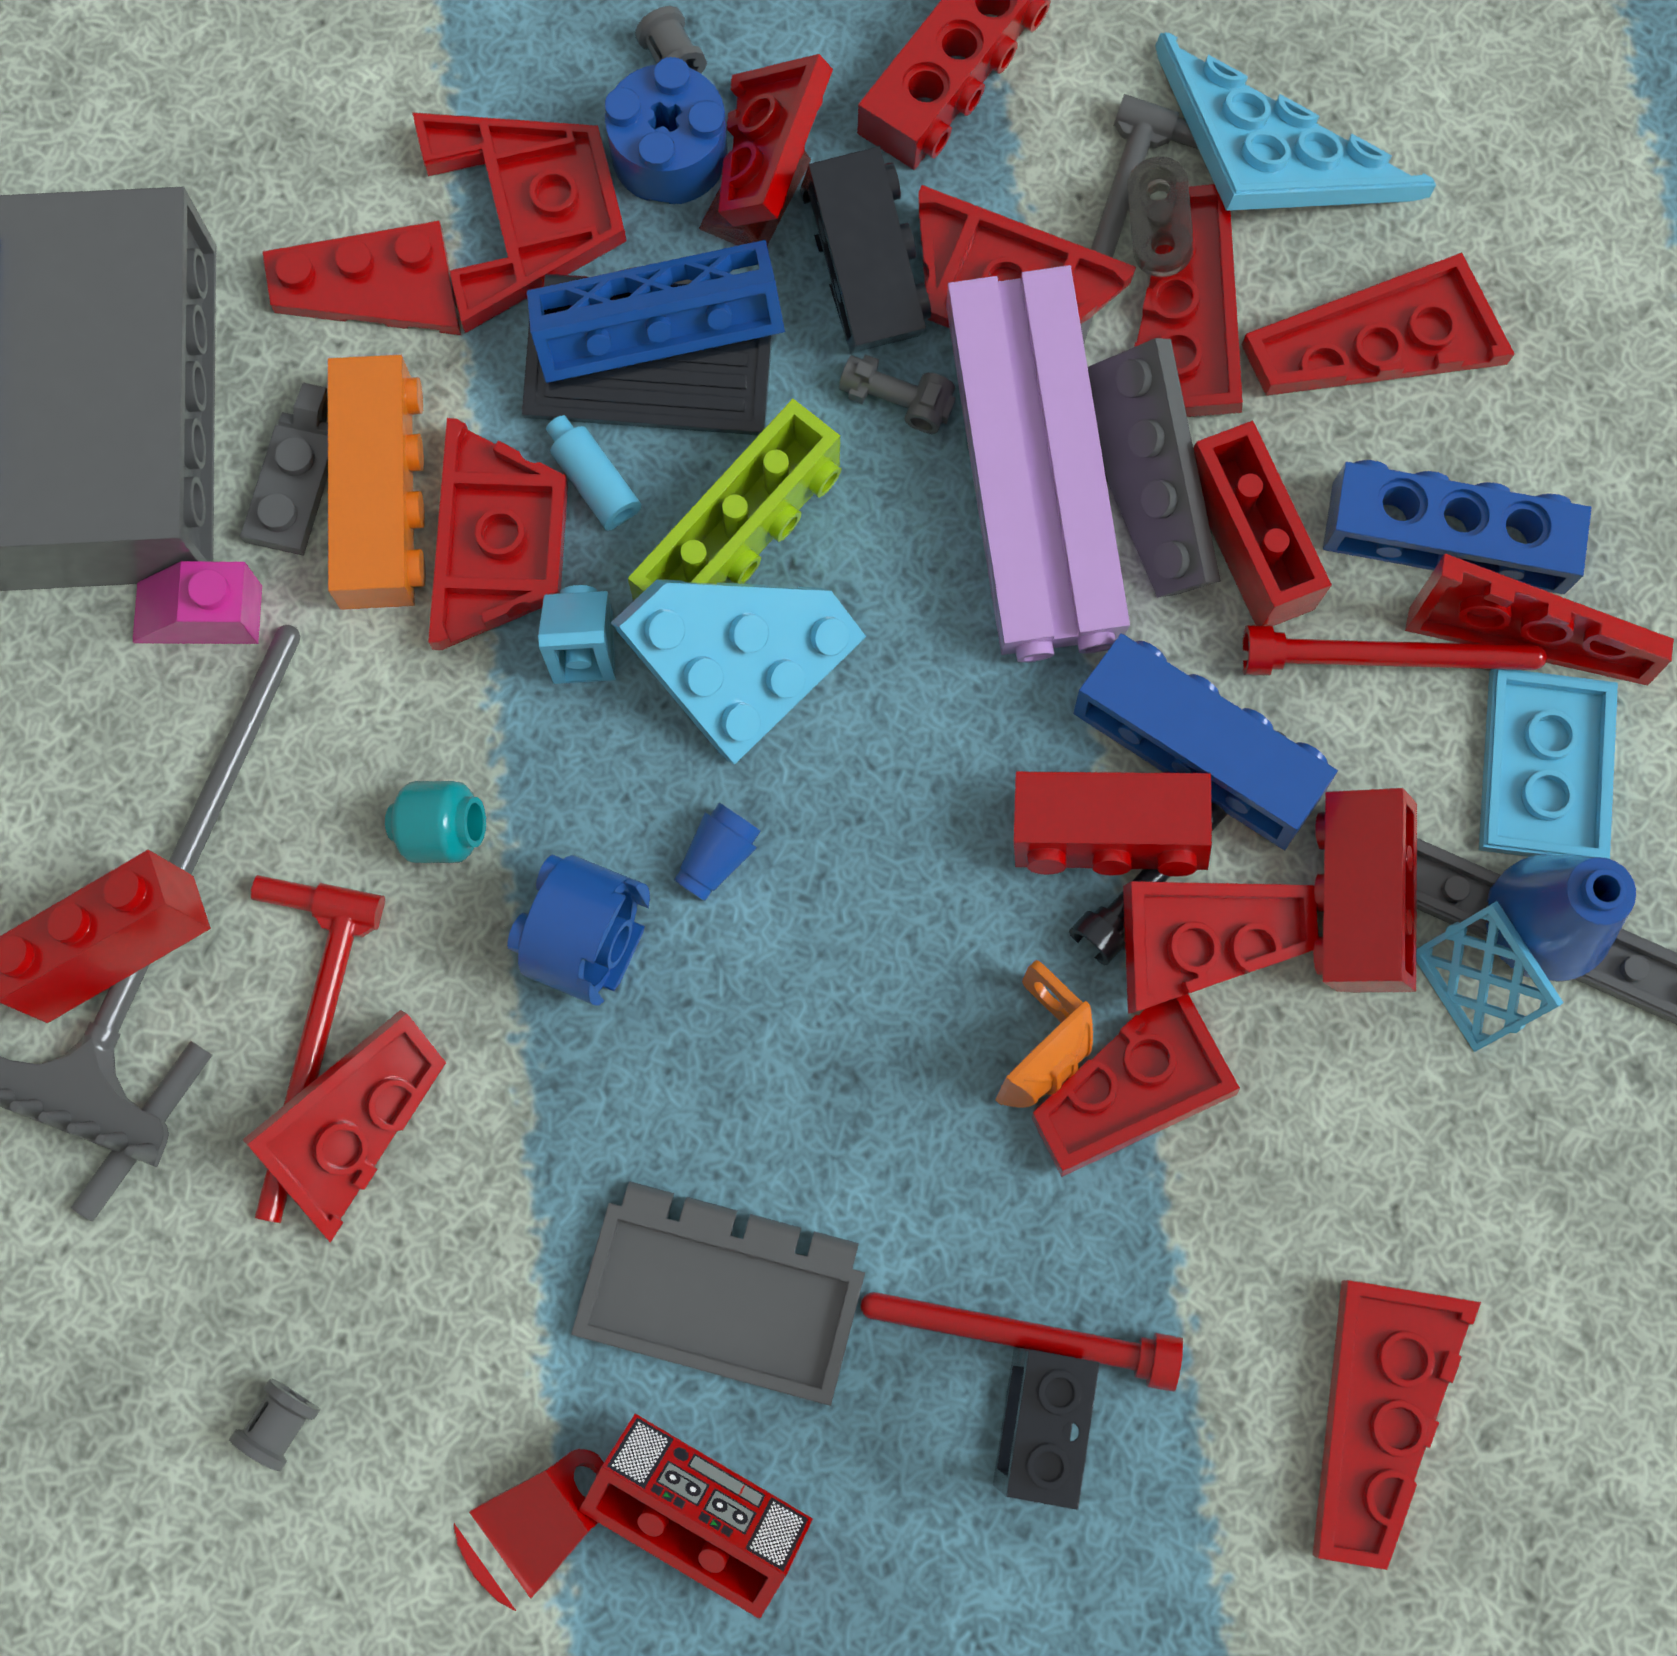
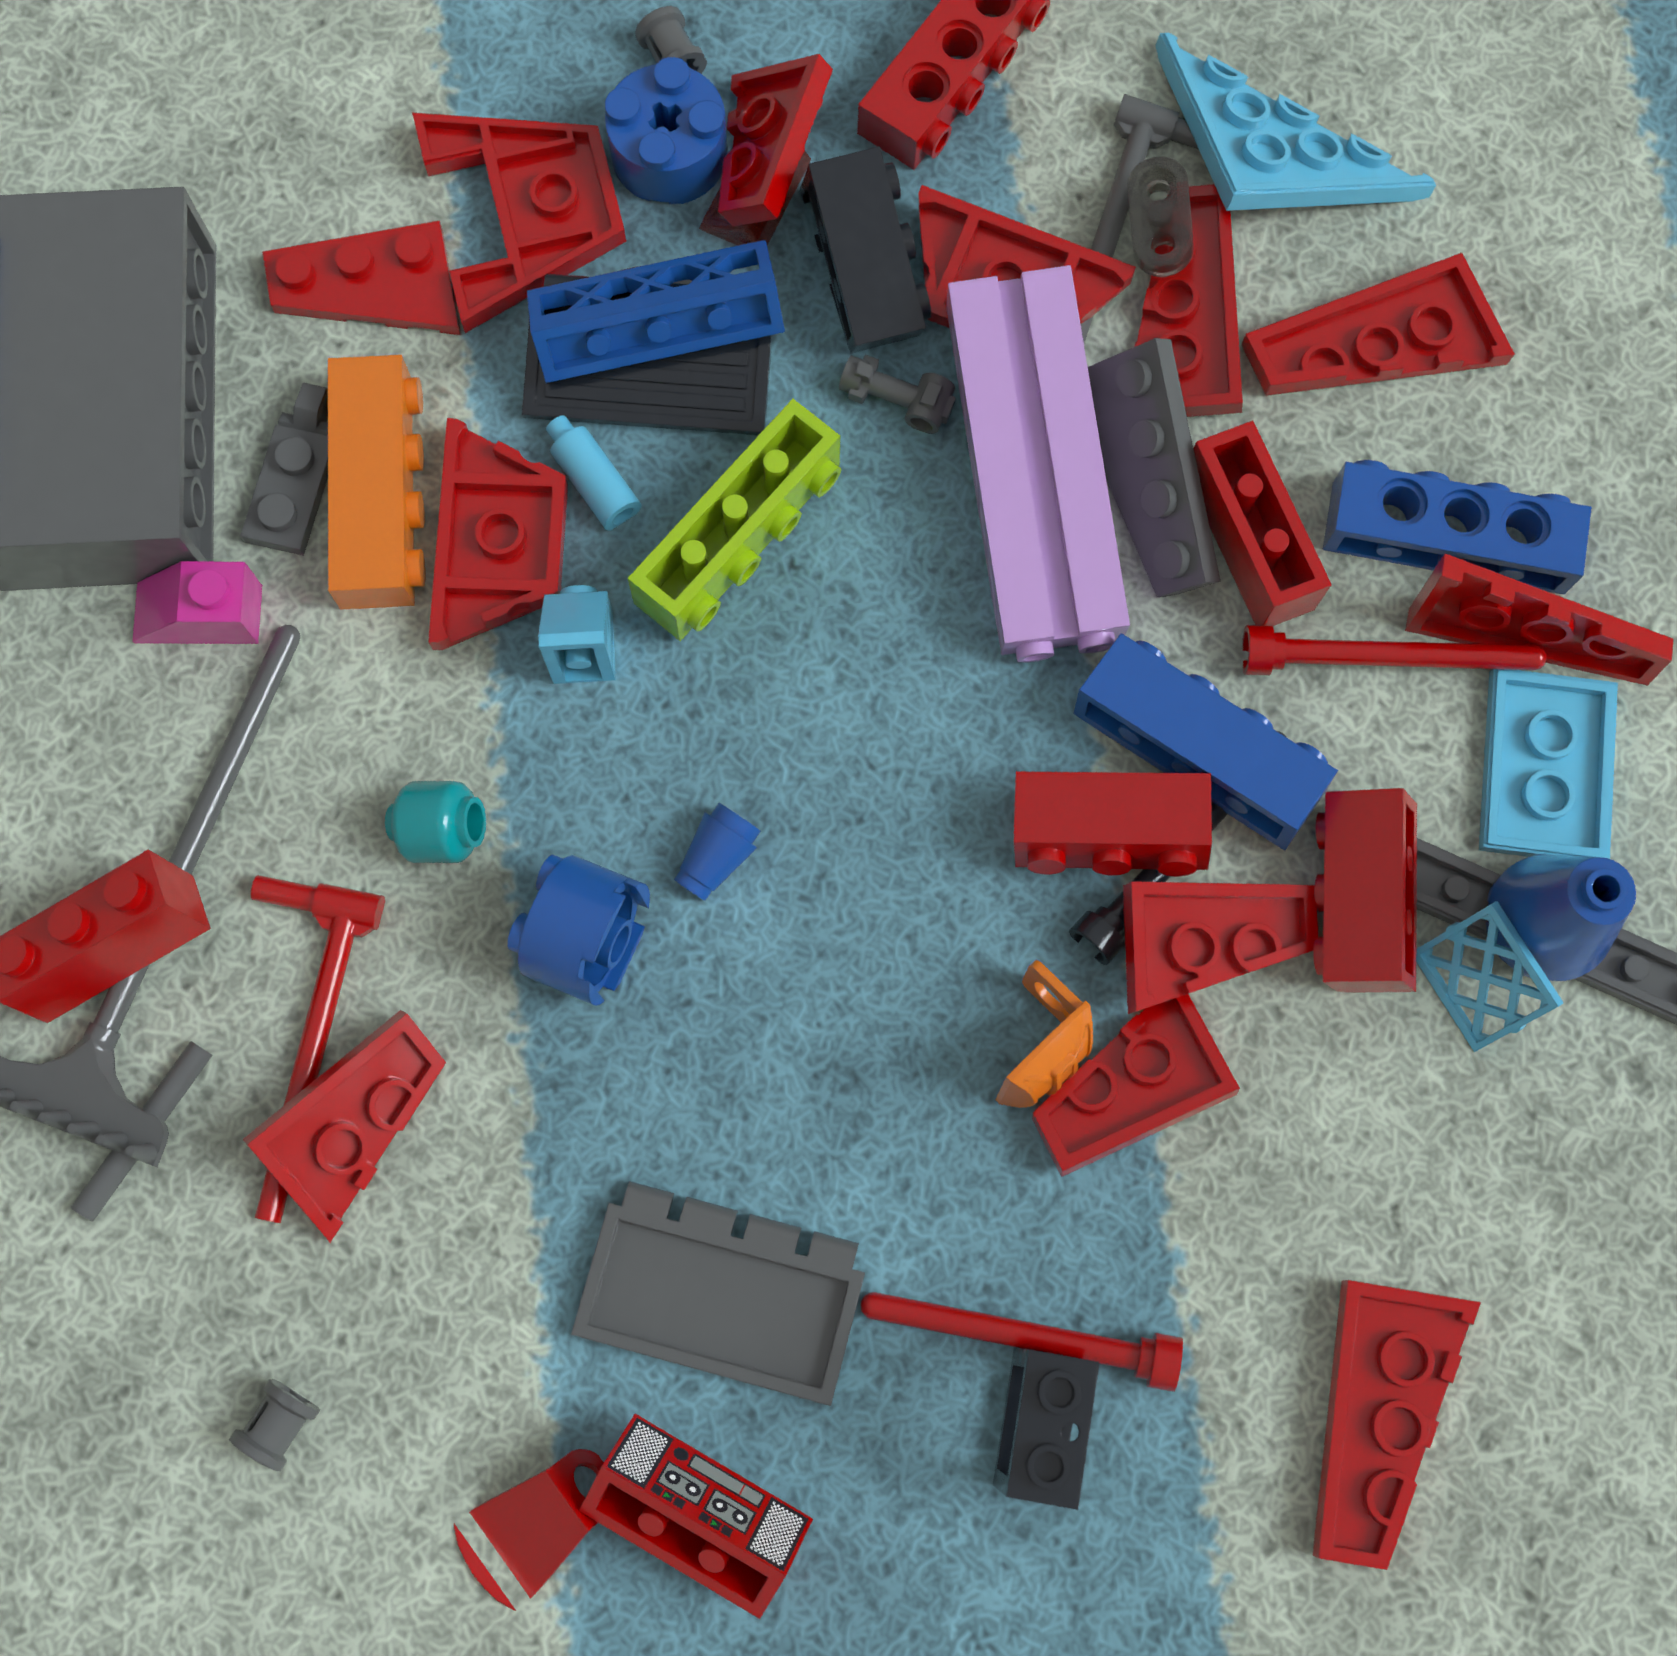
(737, 651): medium azure plate -> none

